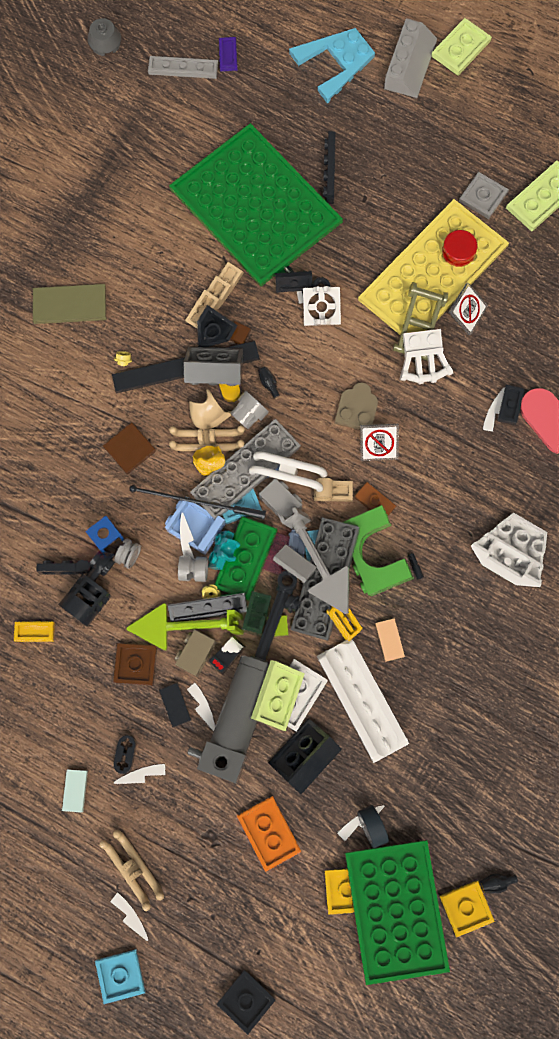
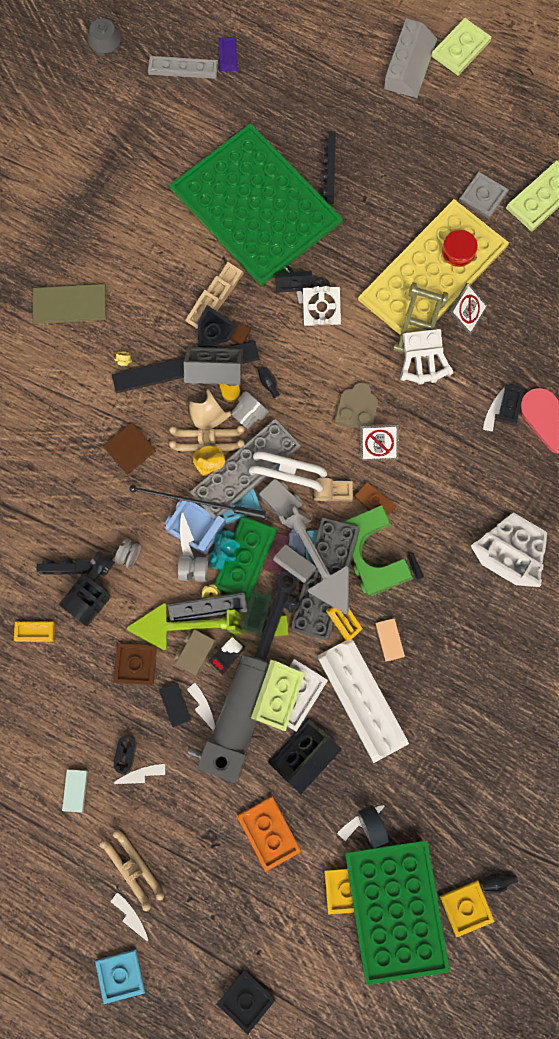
(113, 533): blue piece -> none
(347, 49): medium azure wing -> none

